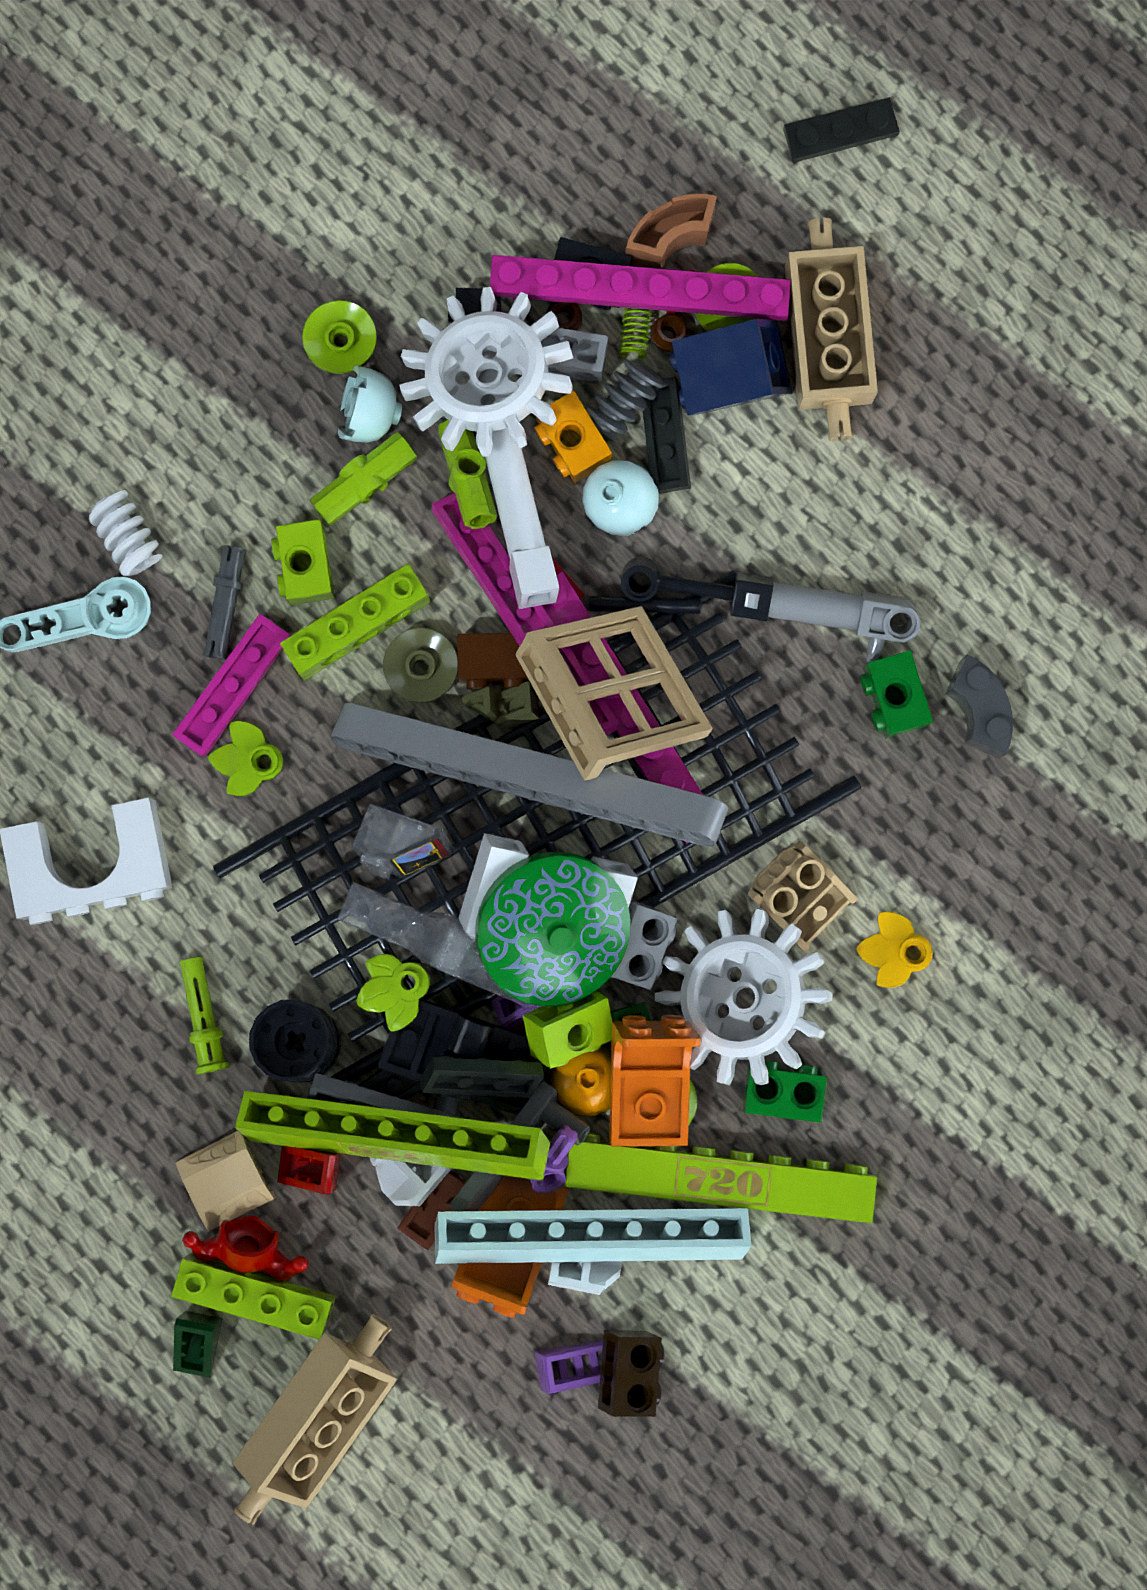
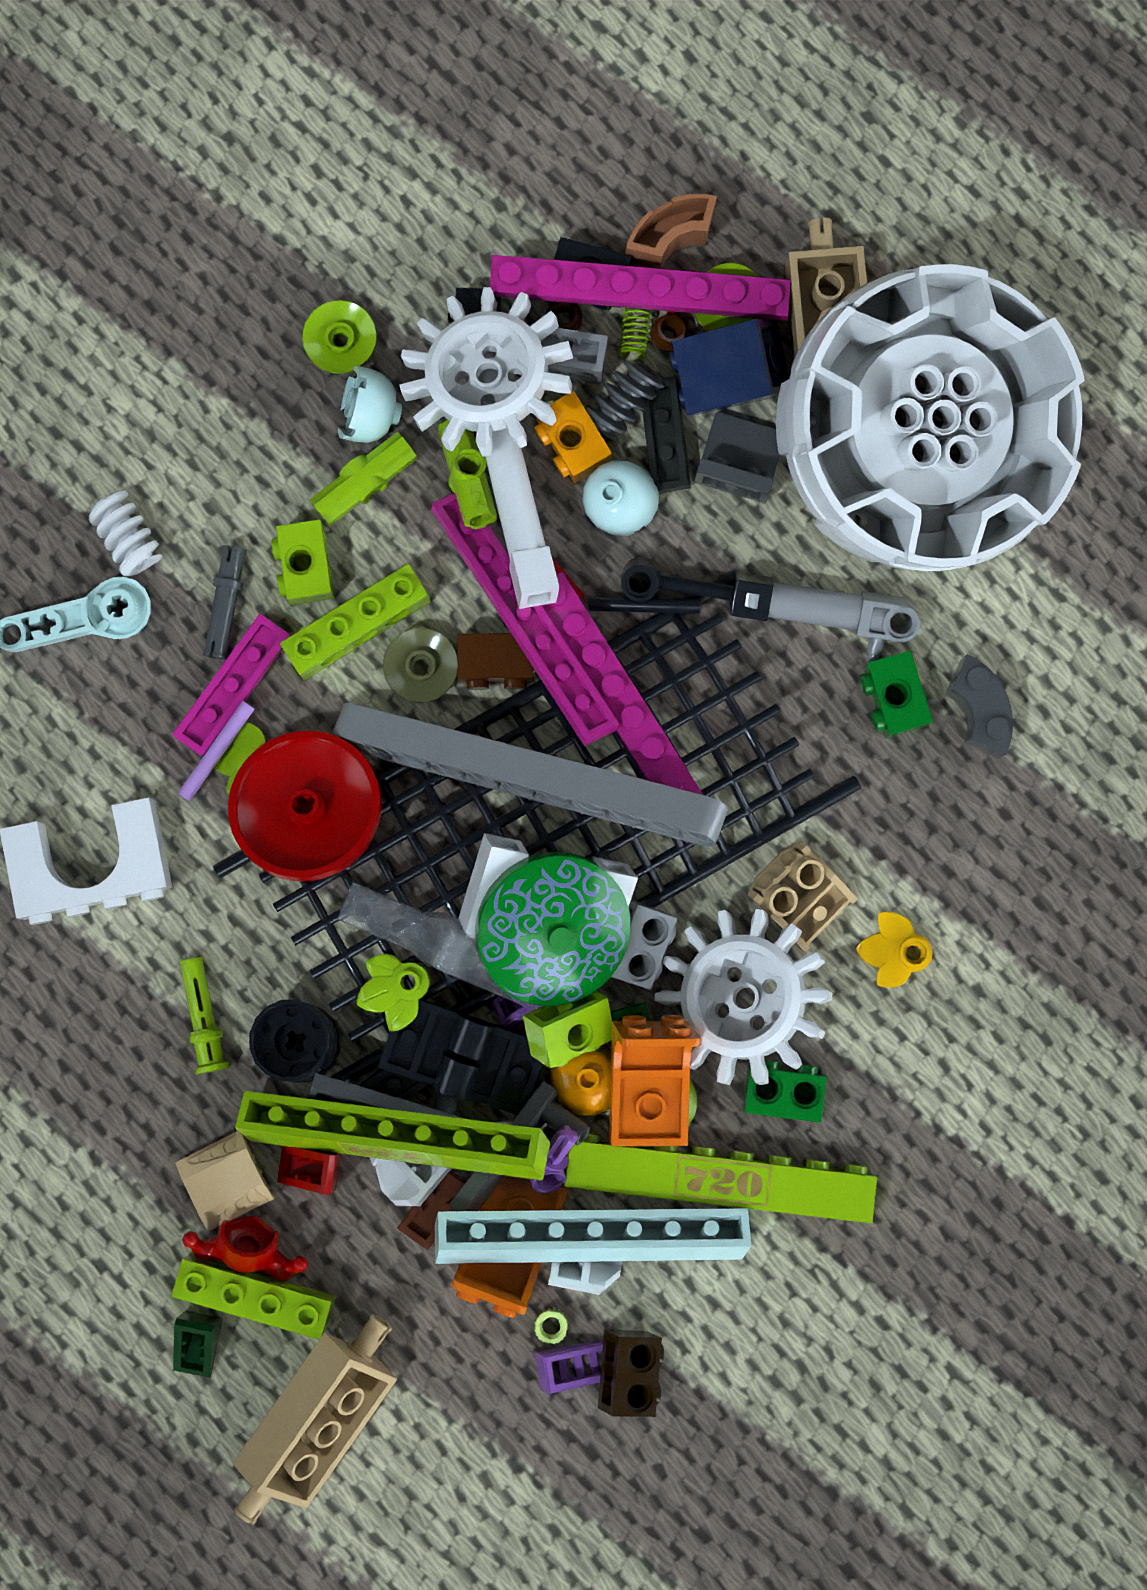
(216, 750): none -> lavender bar
(304, 806): none -> red dish
(398, 843): clear slope -> none
(481, 1077): pearl dark grey plate -> none
(507, 707): olive slope -> none
(551, 1338): none -> yellowish green axle
(568, 703): tan window -> none
(739, 458): none -> dark grey bracket
(841, 130): pearl dark grey plate -> none
(860, 462): none -> white wheel

